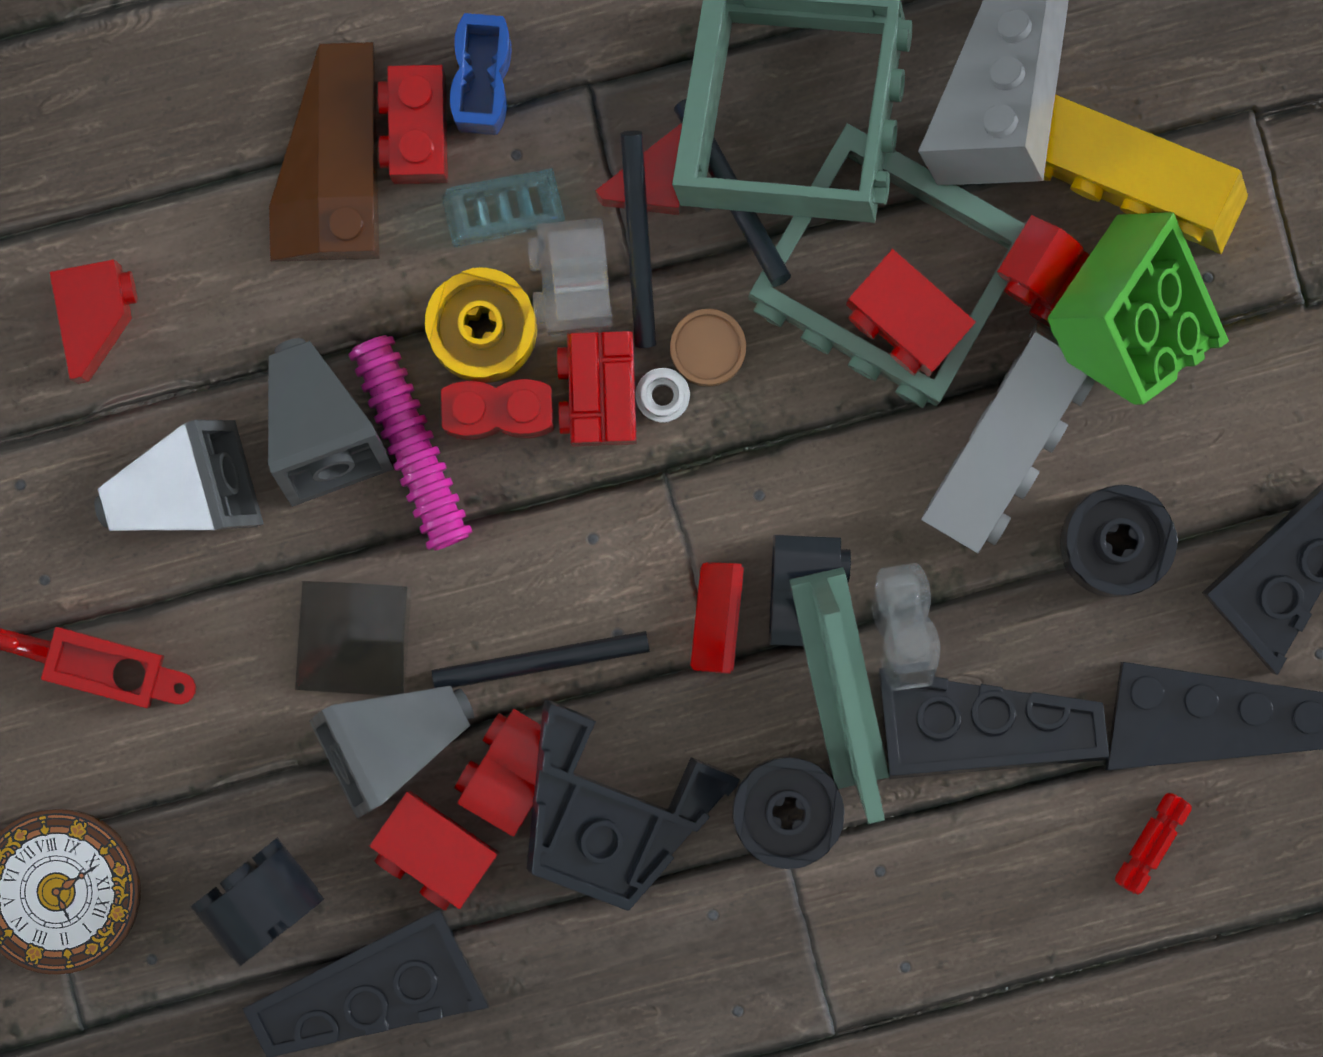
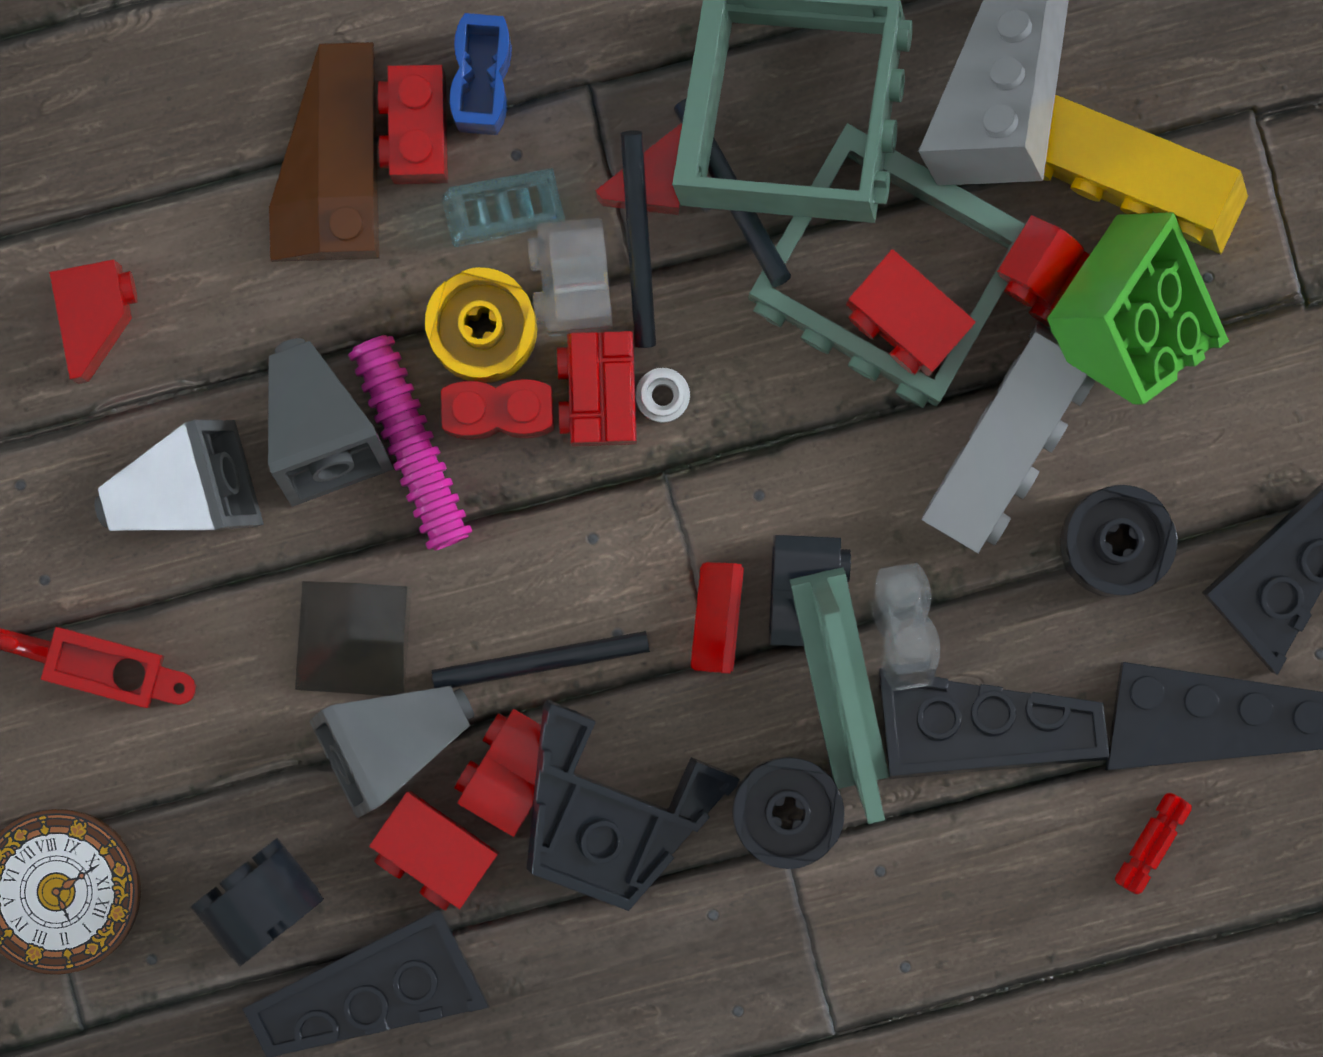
(708, 347): medium nougat piece -> none

